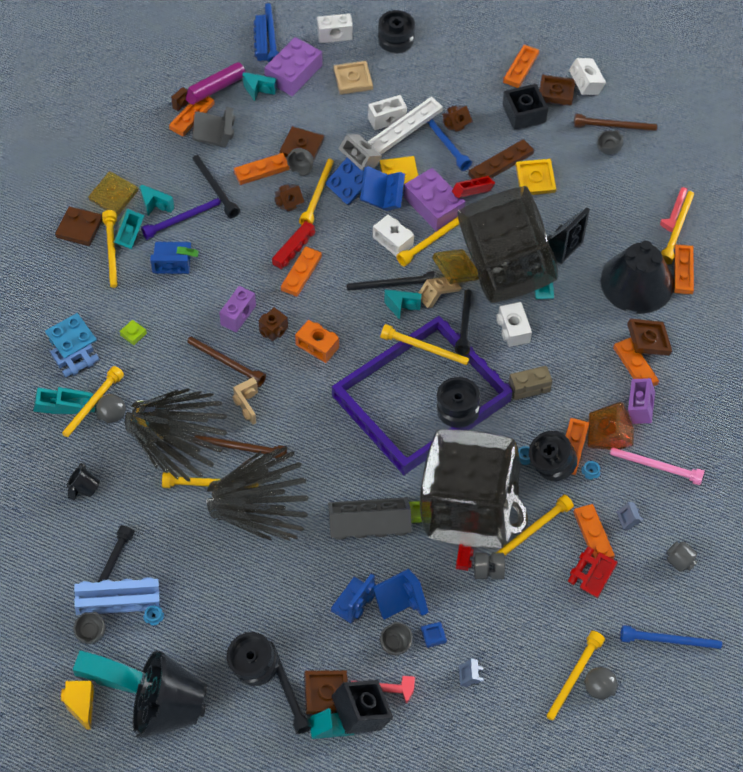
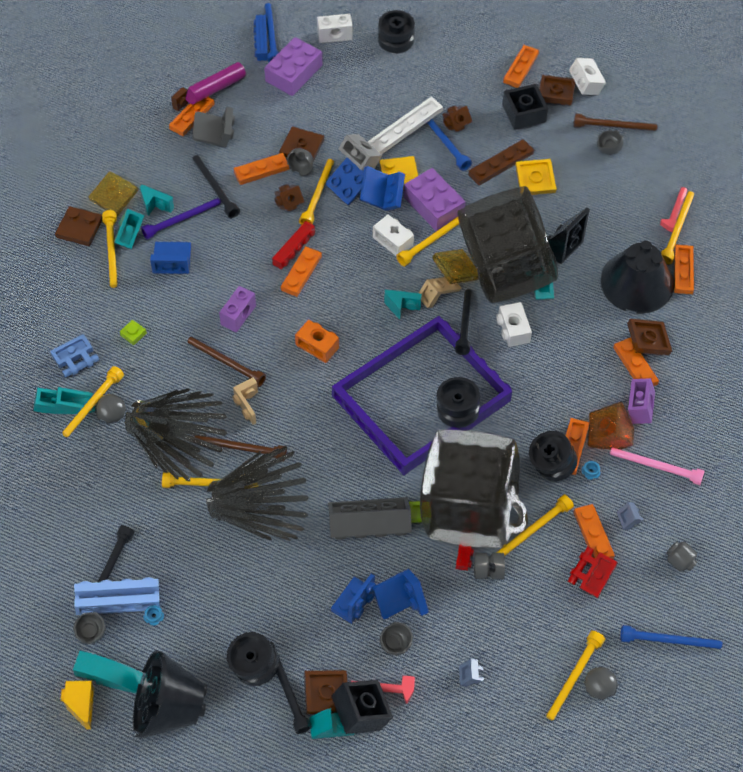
(70, 335): dark azure hinge -> none
(82, 482): black piece -> none
(186, 251): bright green tile -> none
(257, 83): teal slope -> none
(273, 324): reddish brown brick -> none
(353, 77): tan tile -> none
(386, 112): white brick -> none
(390, 333): yellow piece -> none
(391, 282): black piece -> none
(433, 634): blue tile -> none
(473, 186): red piece -> none
(524, 451): dark azure plate -> none
(530, 382): dark tan brick -> none

